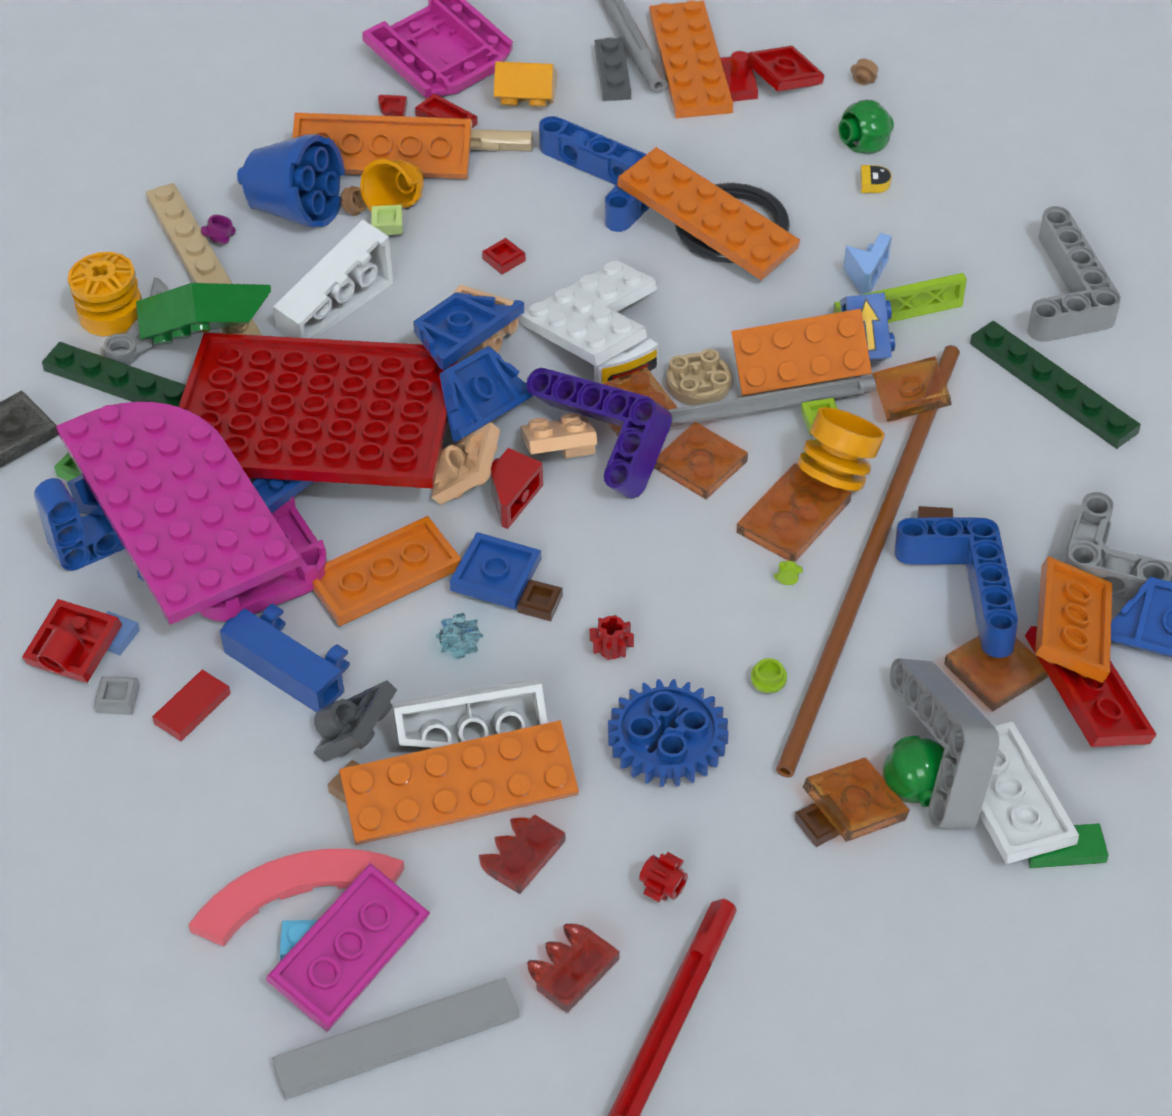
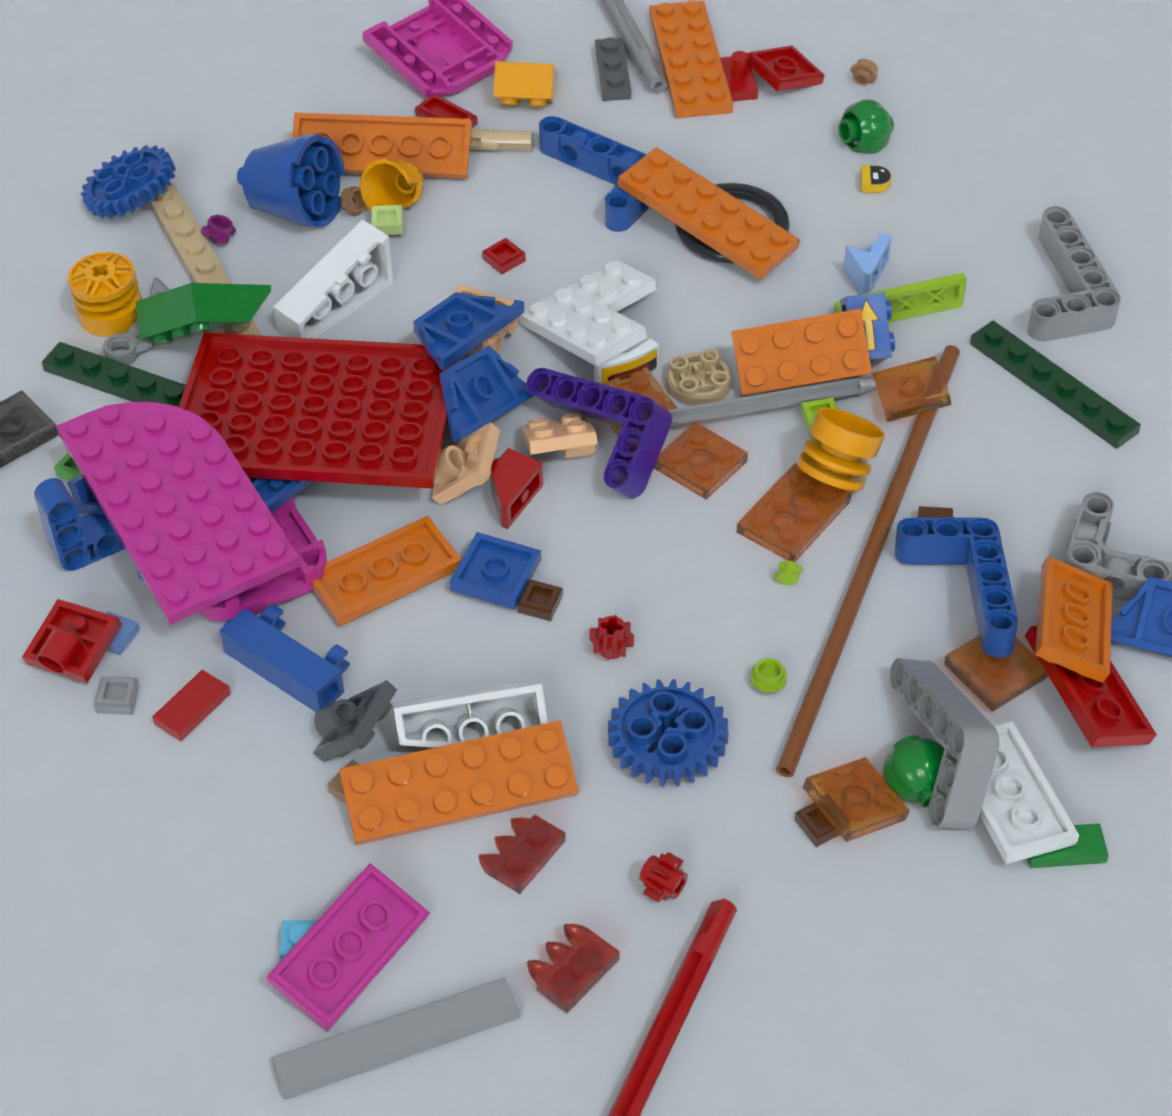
(128, 181): none -> blue gear
(282, 879): coral tile -> none
(392, 105): red tile -> none
(450, 633): clear light blue gear -> none

